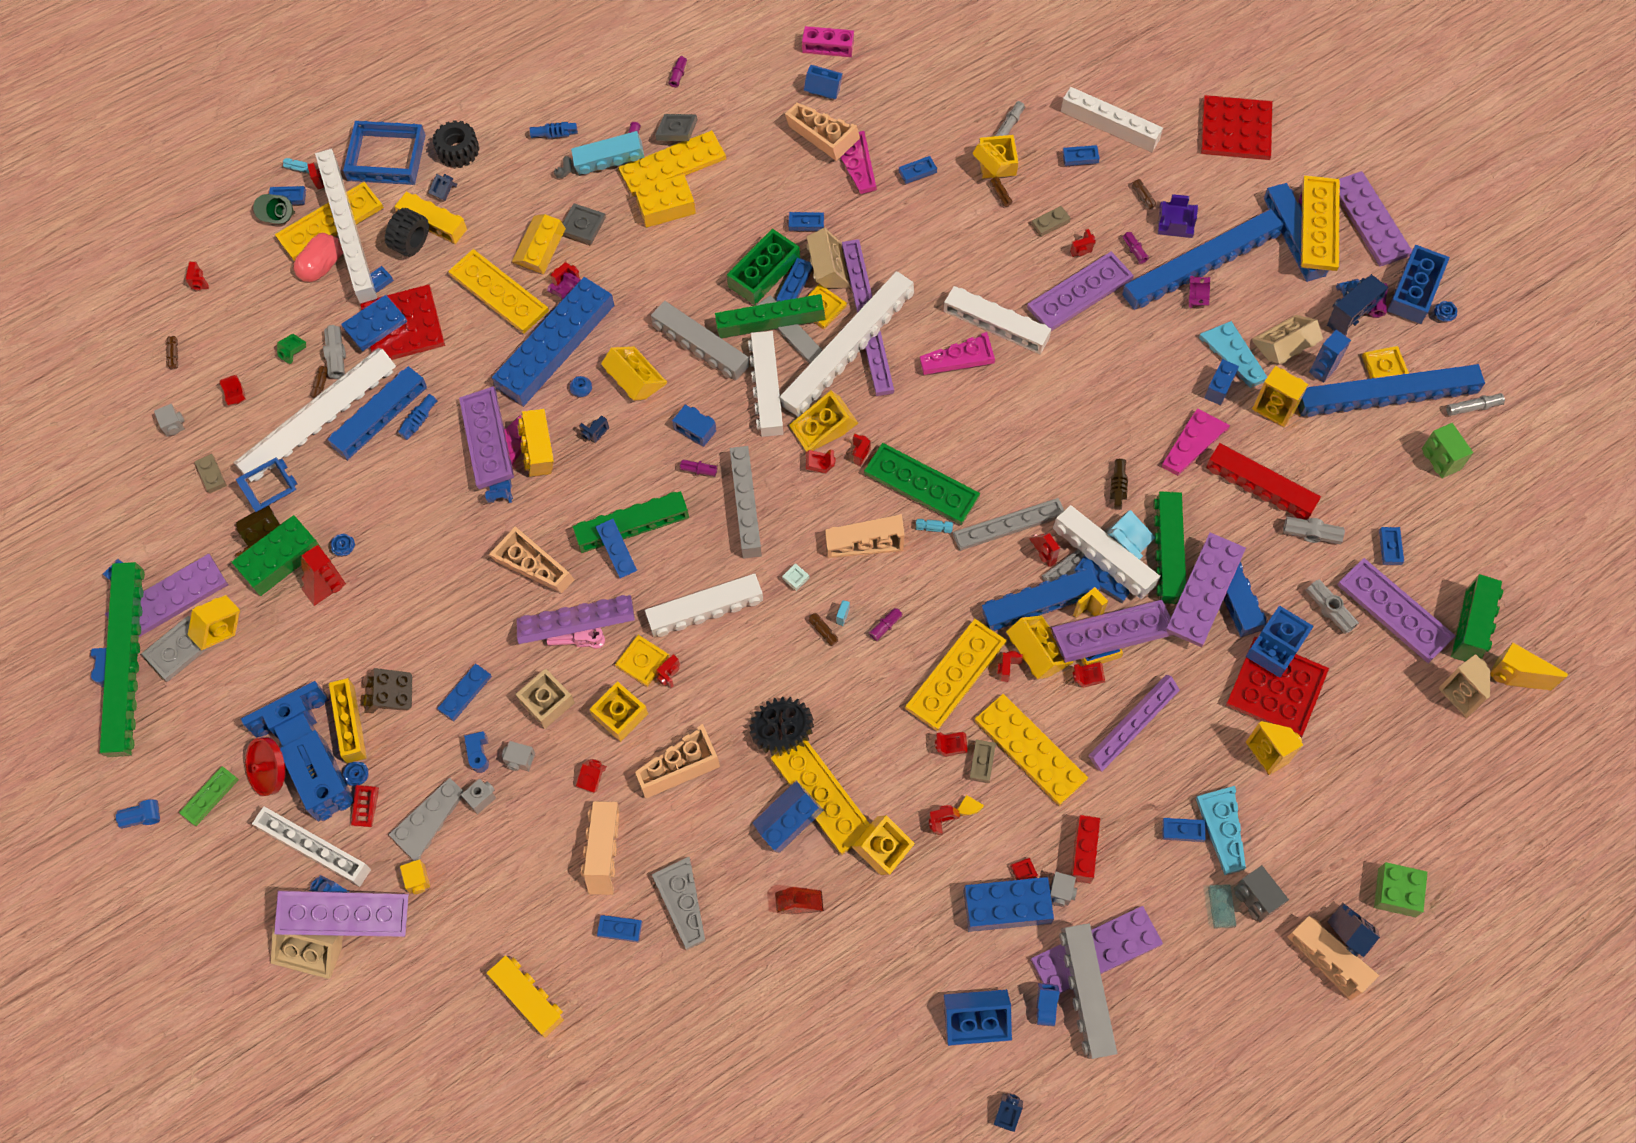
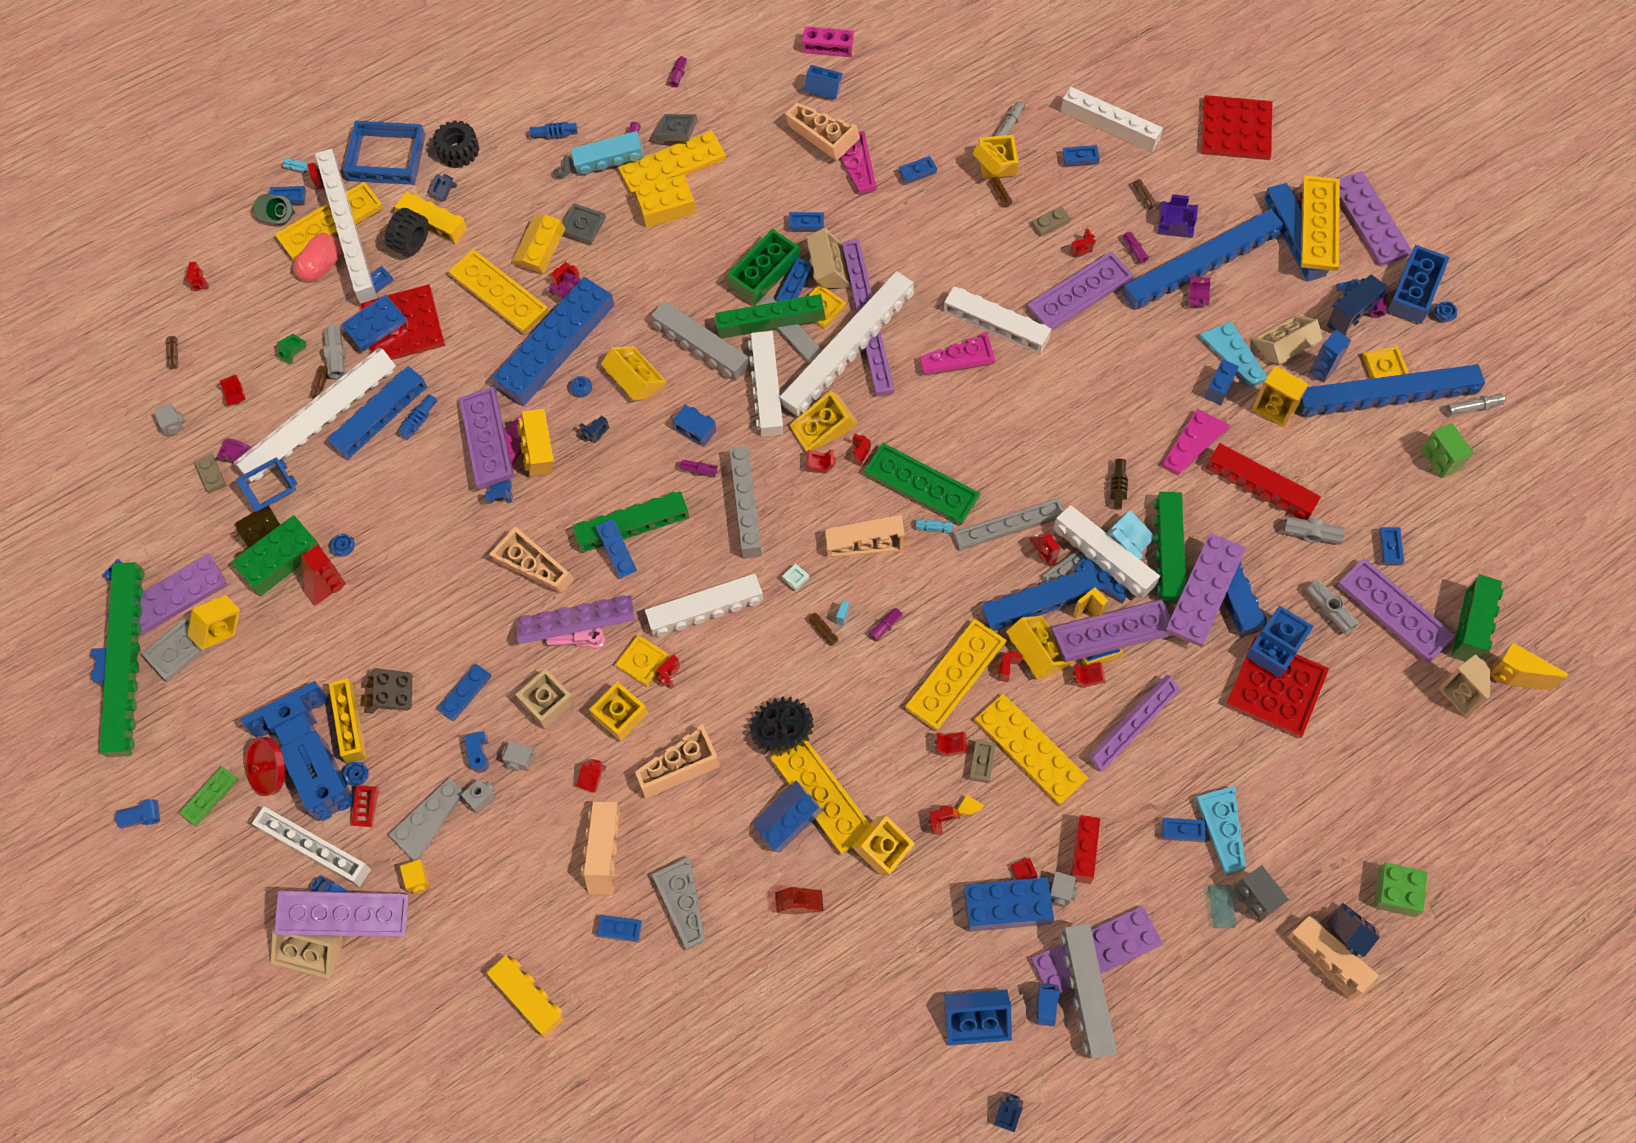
(232, 450): none -> magenta piece
(1274, 745): yellow slope -> none

